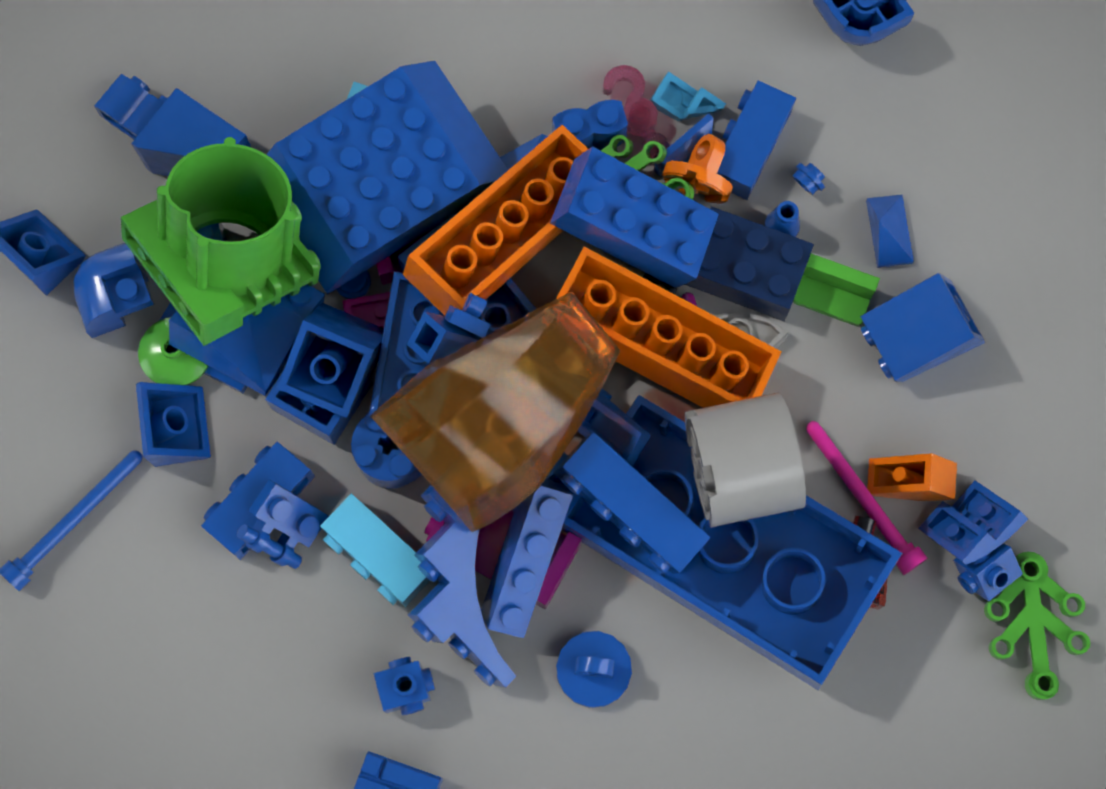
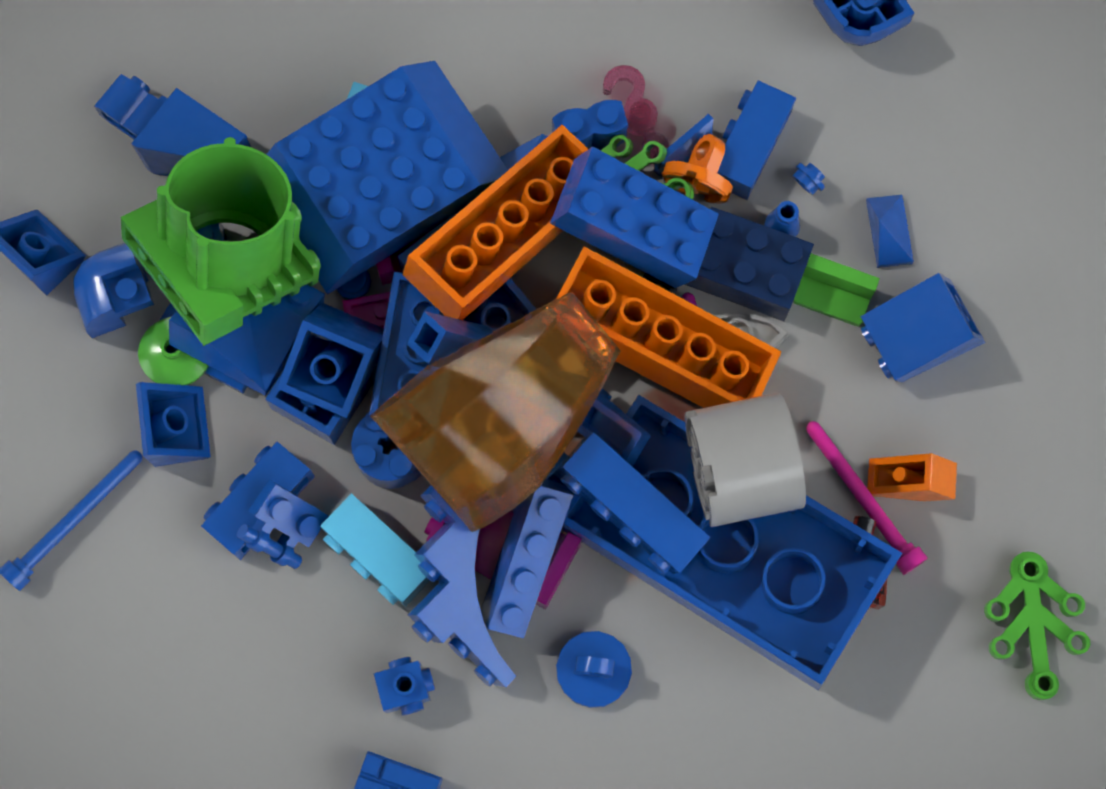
(469, 316): blue tile -> none
(682, 101): dark azure slope -> none
(973, 524): blue slope -> none
(990, 573): blue brick -> none

